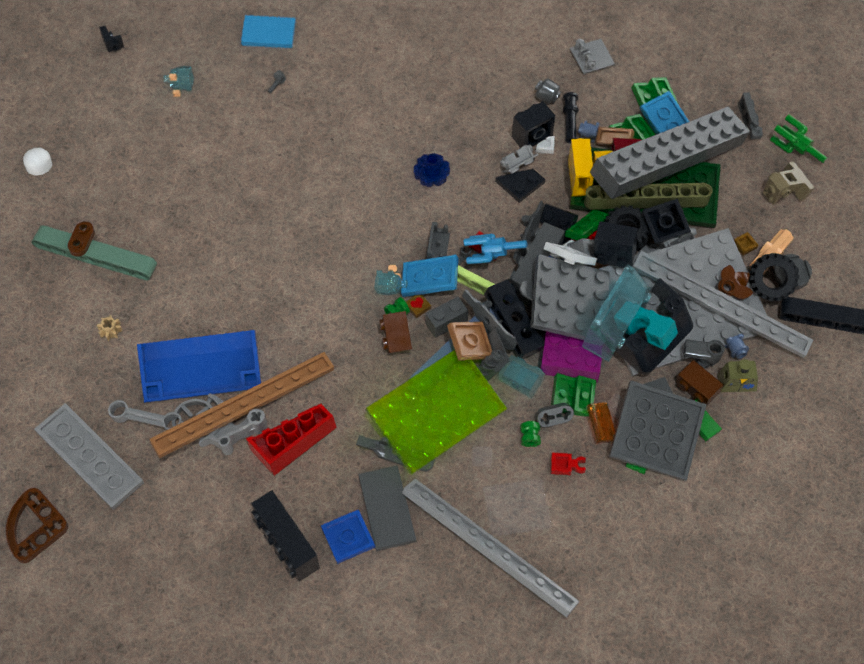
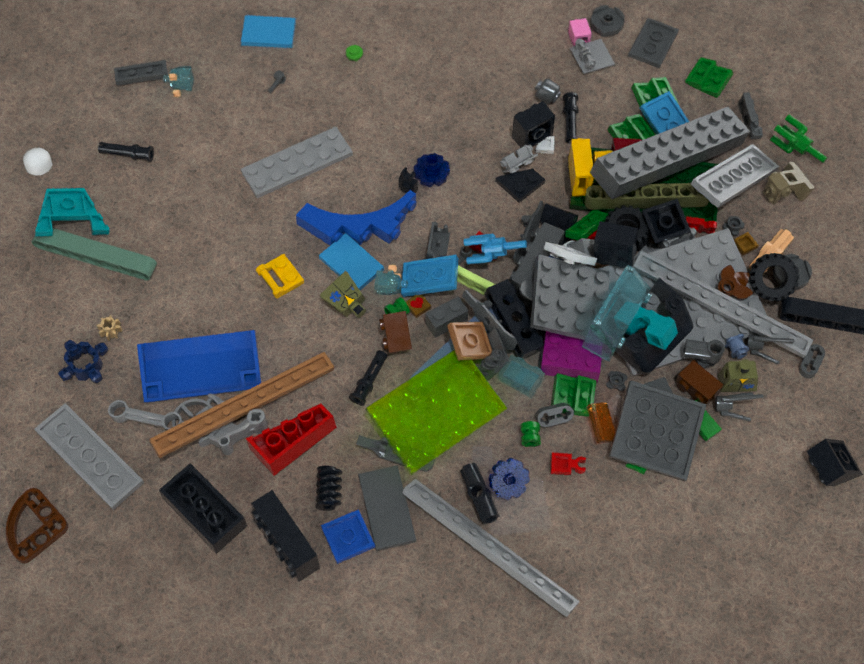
(66, 205): none -> teal wing
(81, 236): reddish brown plate -> none
(91, 371): none -> dark blue piece
(112, 43): black bracket -> none
(134, 151): none -> black pin
(140, 72): none -> dark grey plate
(203, 508): none -> black brick
(284, 271): none -> yellow plate
(296, 162): none -> light grey plate
(327, 488): none -> black piece
(332, 226): none -> blue arch
(344, 296): none -> olive torso
(350, 256): none -> dark azure tile
(354, 52): none -> bright green plate
(366, 383): none -> black pin
(407, 181): none -> black plate
(484, 502): none -> black piece
(509, 478): none -> clear blue plant
(579, 30): none -> bright pink brick
(588, 130): sand blue brick -> none
(605, 135): medium nougat tile -> none
(607, 28): none -> dark grey plate
(621, 377): none -> dark grey plate
(653, 43): none -> dark grey tile
(701, 226): none -> red plate
(709, 77): none -> green slope
(725, 403): none -> dark grey plant
(734, 175): none -> light grey plate
(734, 220): none -> dark grey plate
(757, 342): none -> dark grey plant
(815, 362): none -> dark grey beam
(833, 462): none -> black slope

